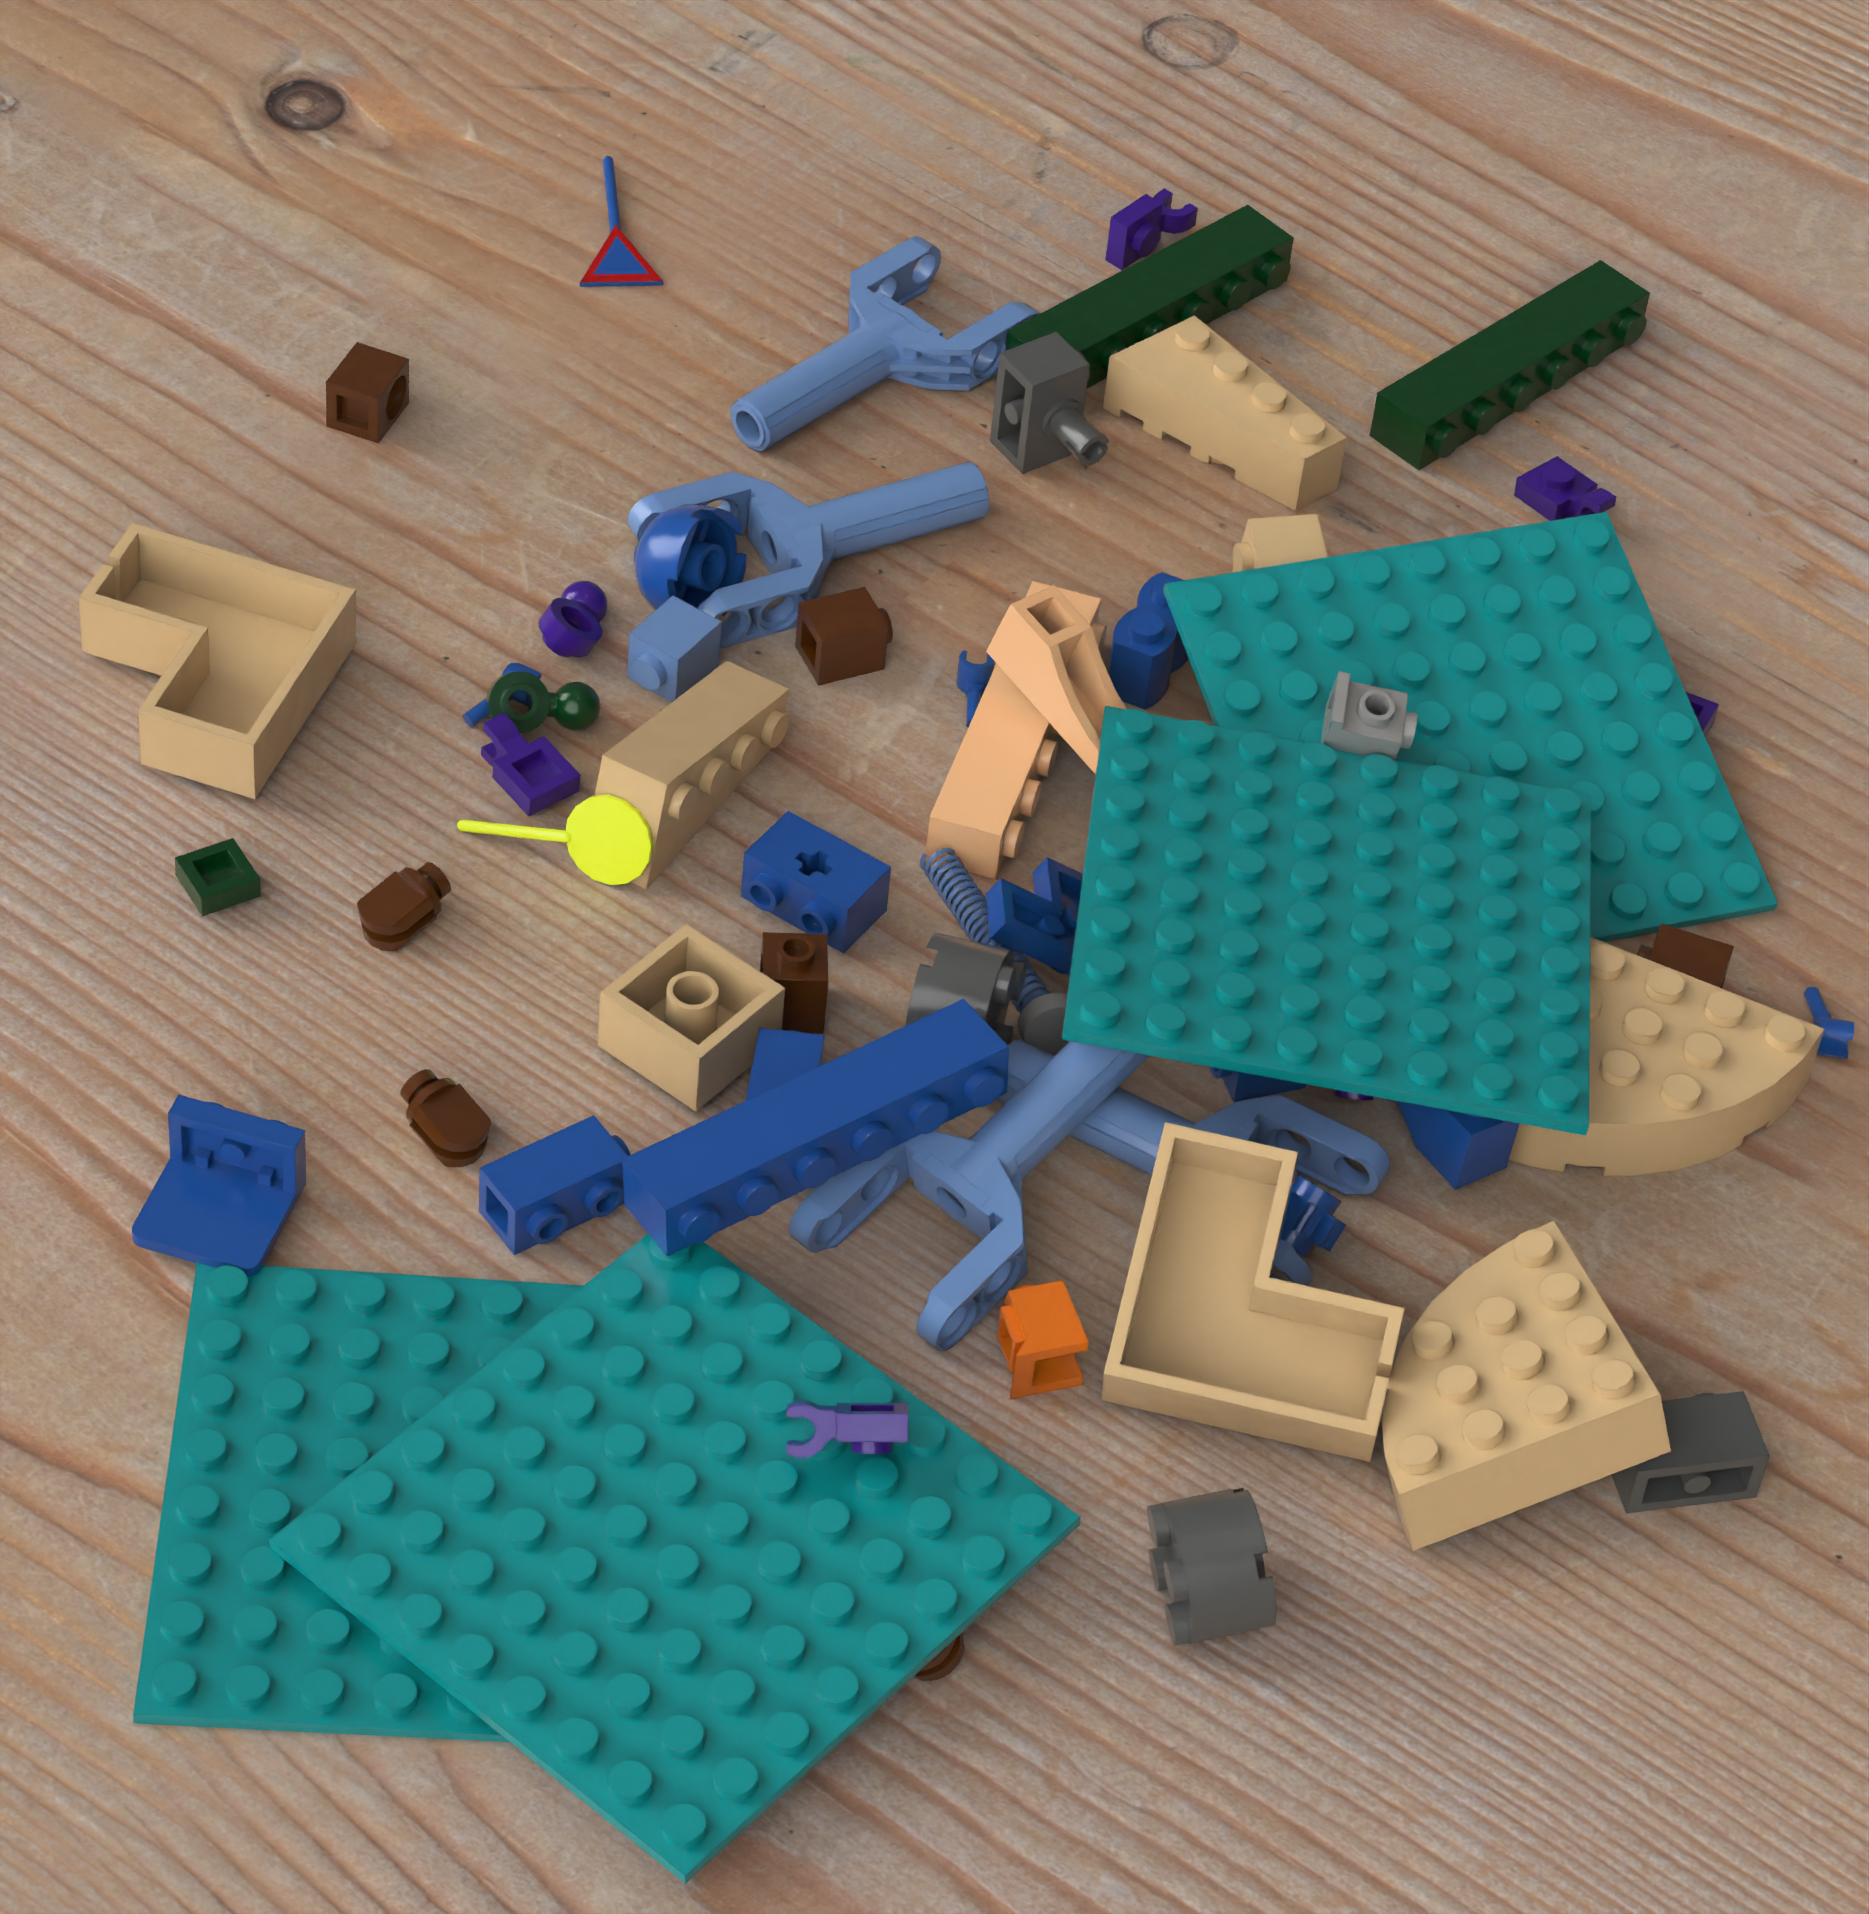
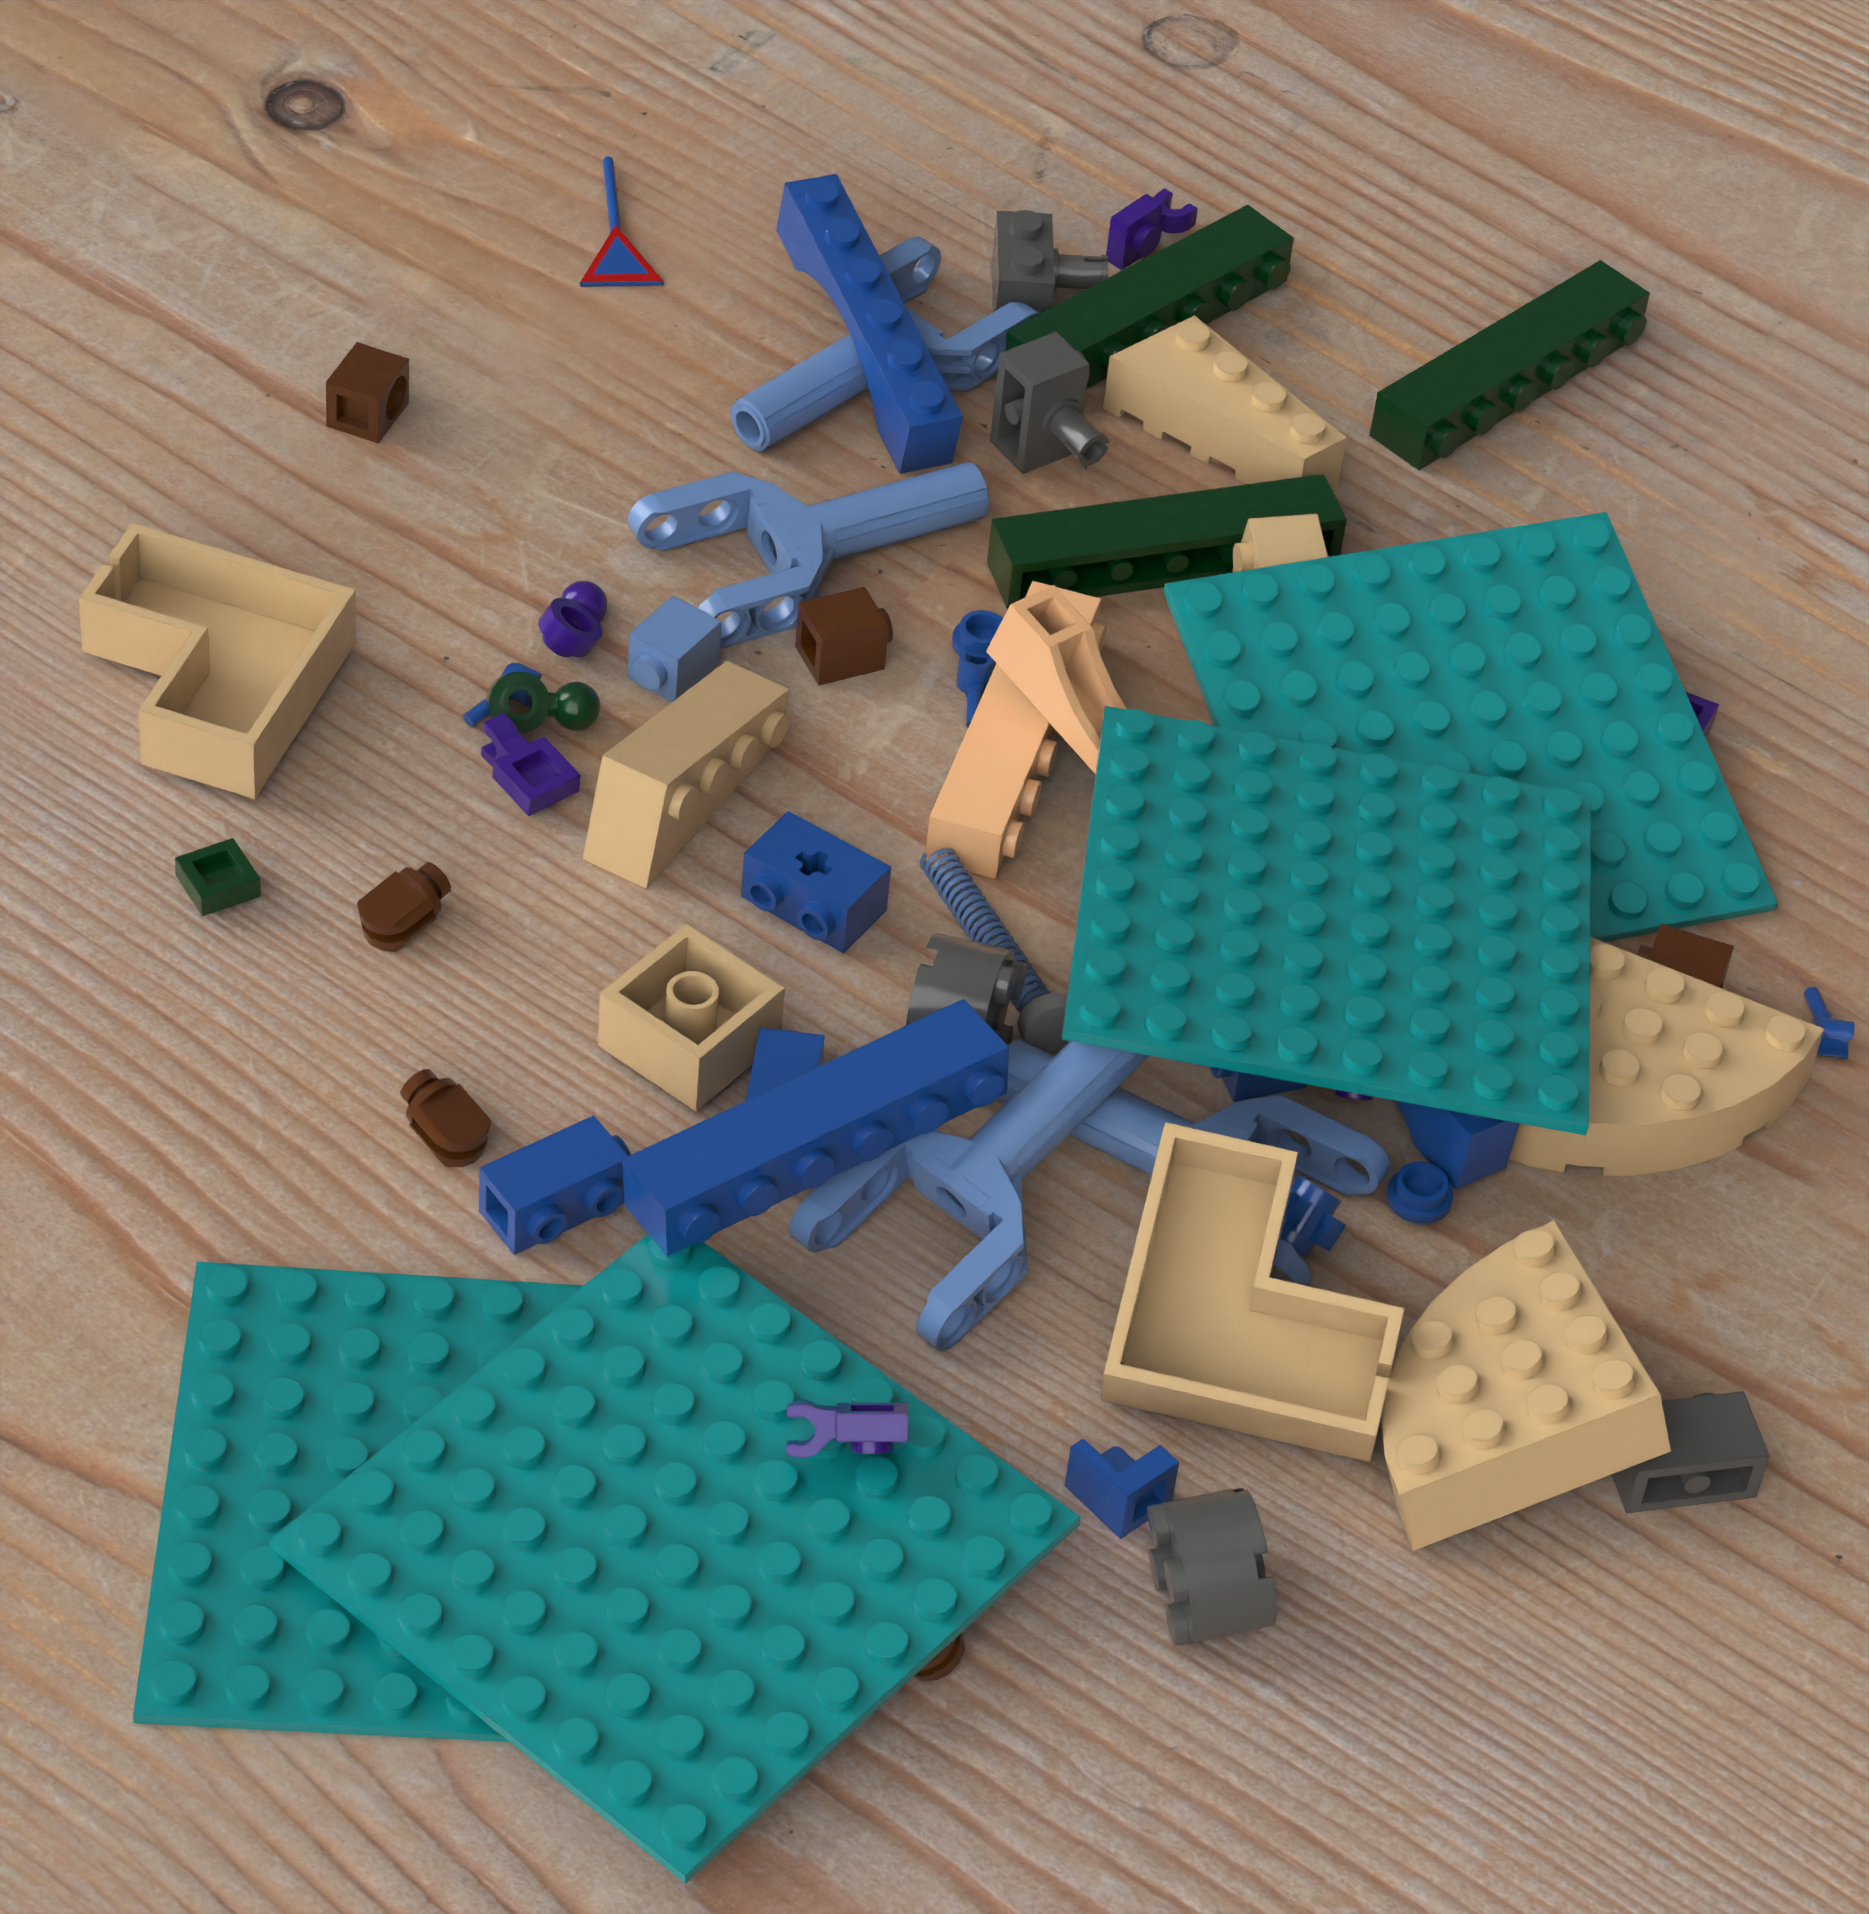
(223, 1187): blue bracket -> none
(602, 836): neon yellow piece -> none
(689, 555): blue cylinder -> none
(801, 967): reddish brown brick -> none
(905, 386): none -> blue arch
(975, 634): none -> blue plate
(1030, 268): none -> dark grey brick
(1039, 1339): orange window -> none
(1041, 922): blue plate -> none
(1118, 1486): none -> blue panel
(1146, 647): blue brick -> none
(1148, 539): none -> dark green brick
(1367, 719): light grey brick -> none
(1420, 1193): none -> blue plate
(1561, 491): dark purple plate -> none

